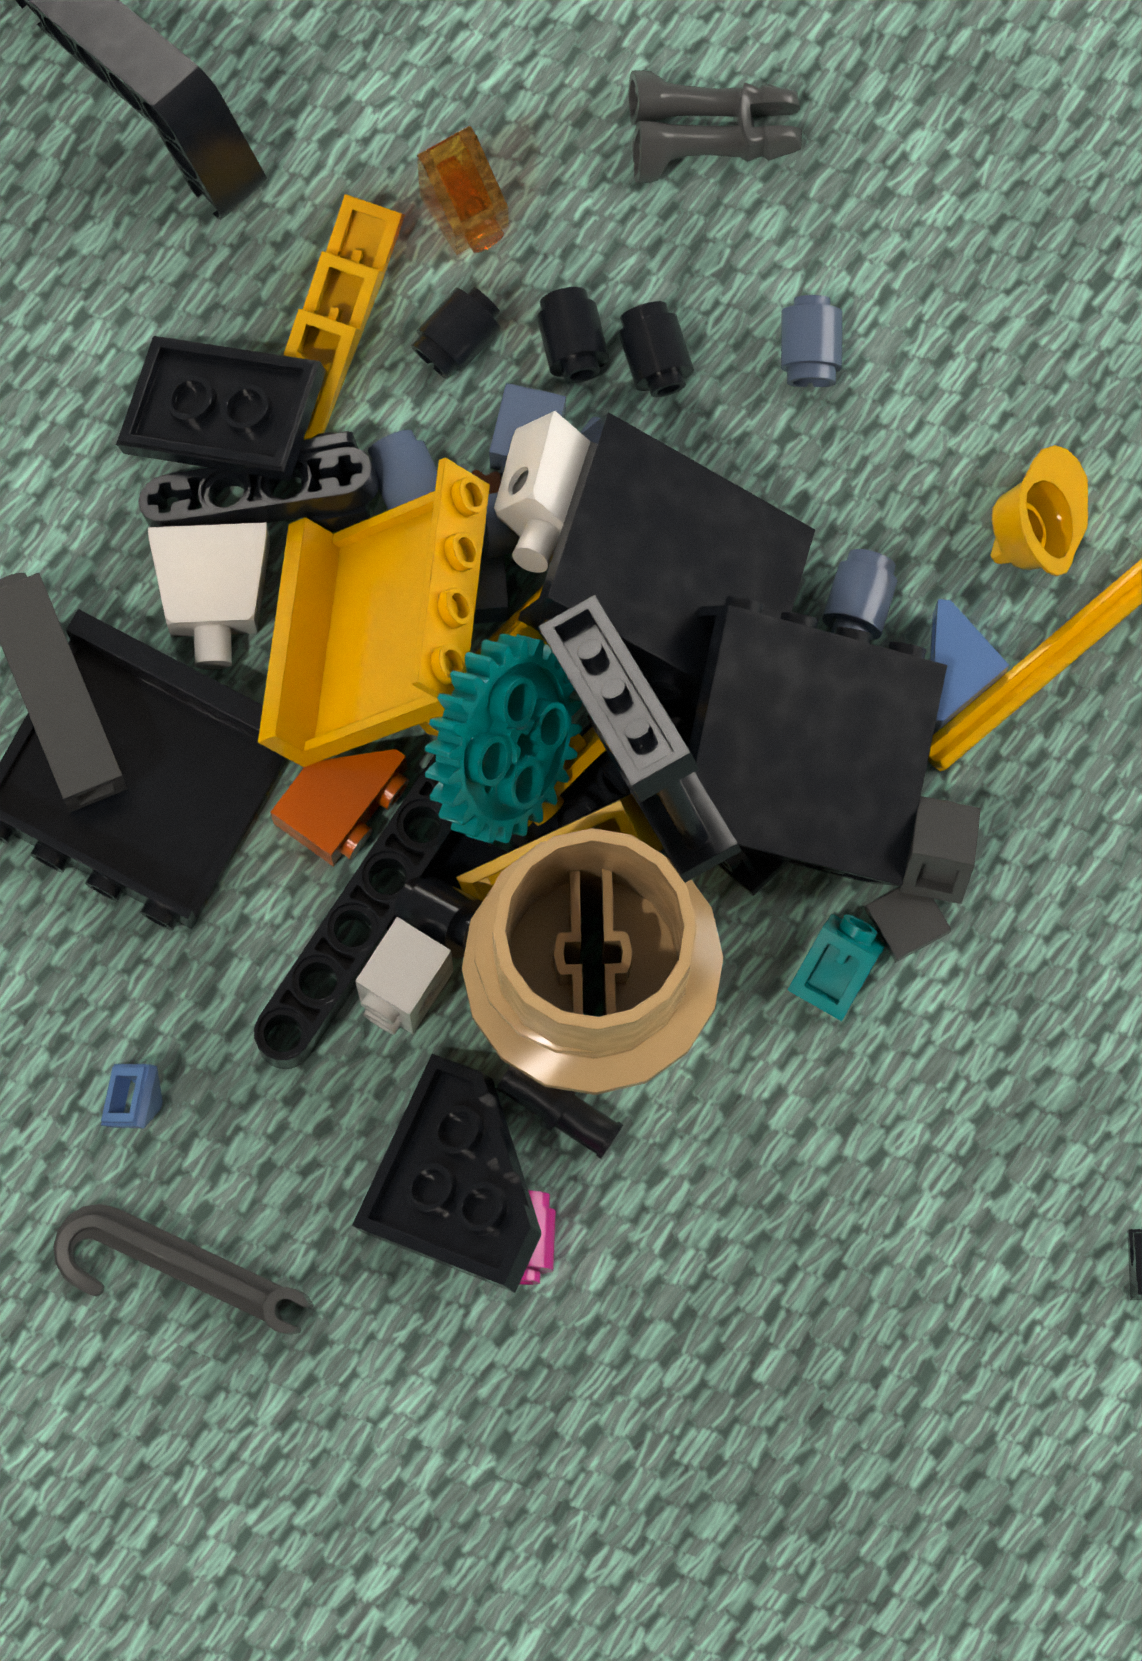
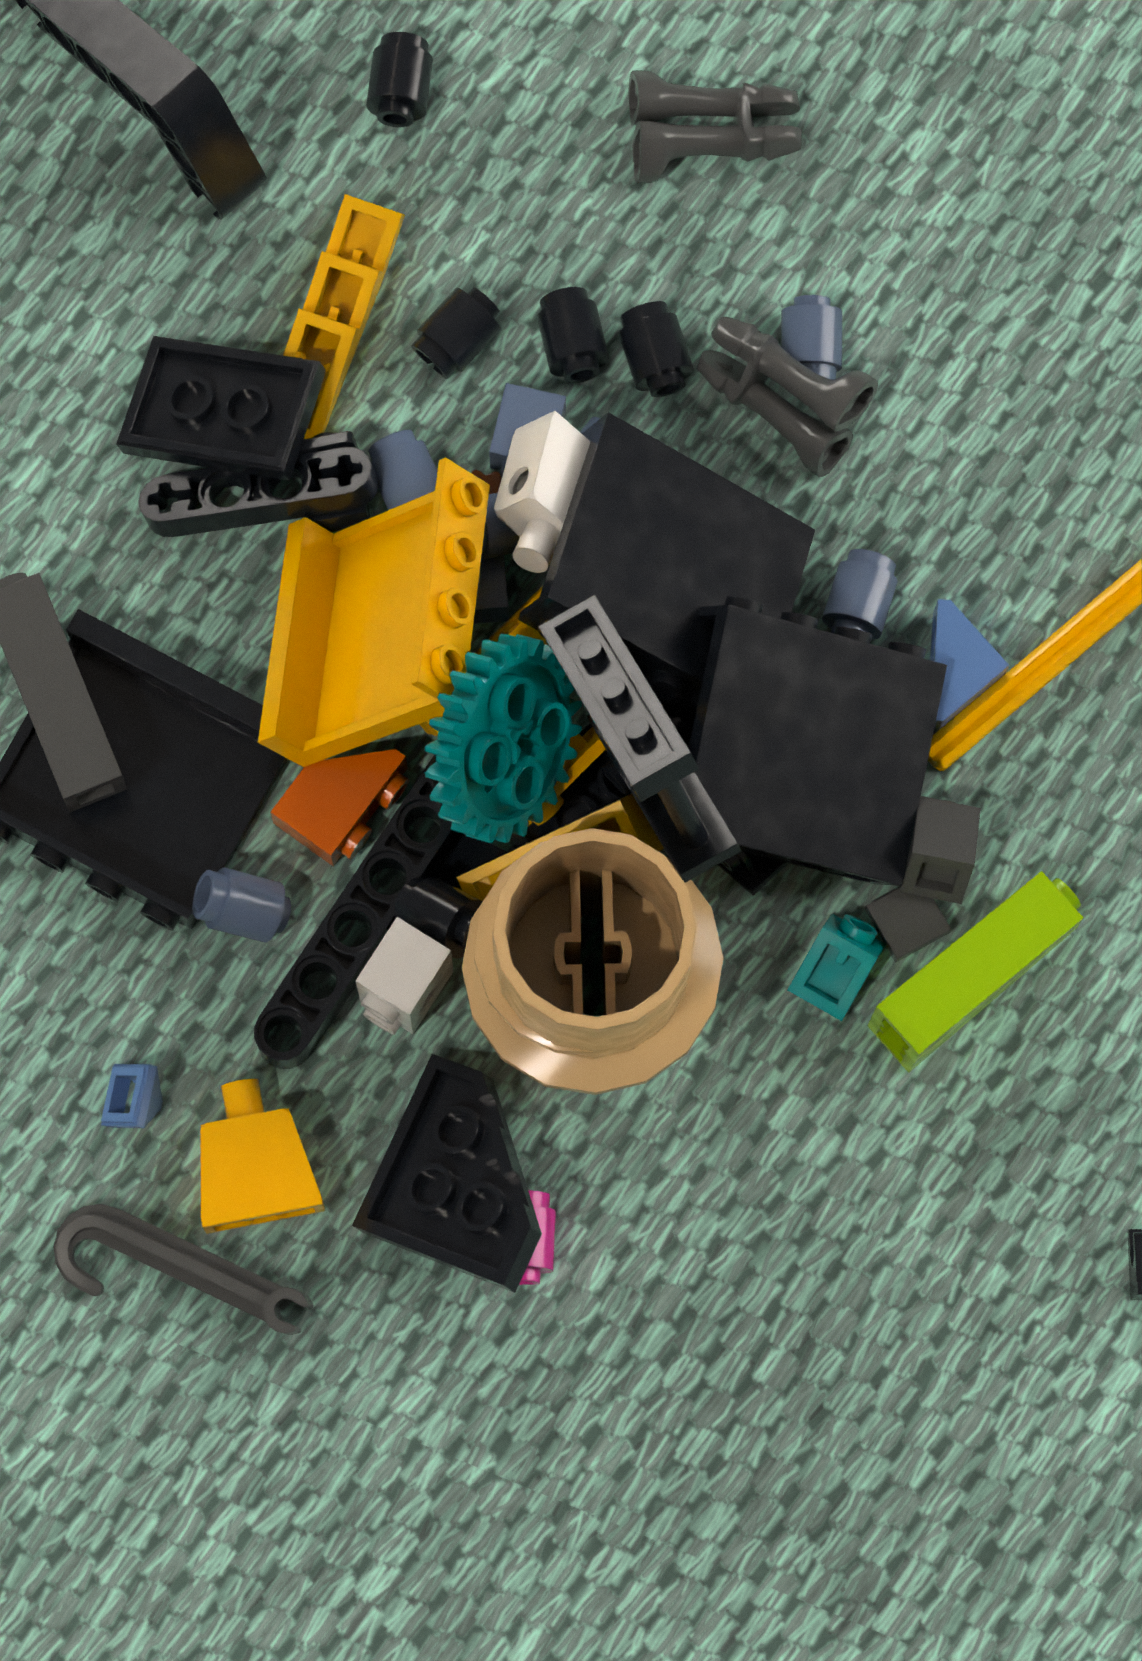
(211, 584): white torso -> none
(241, 904): none -> sand blue brick
(253, 1164): none -> yellow torso
(399, 79): none -> black brick
(462, 192): clear orange slope -> none
(561, 1110): black pin -> none
(836, 402): none -> dark grey piece
(975, 969): none -> lime slope
(1043, 515): yellow piece -> none

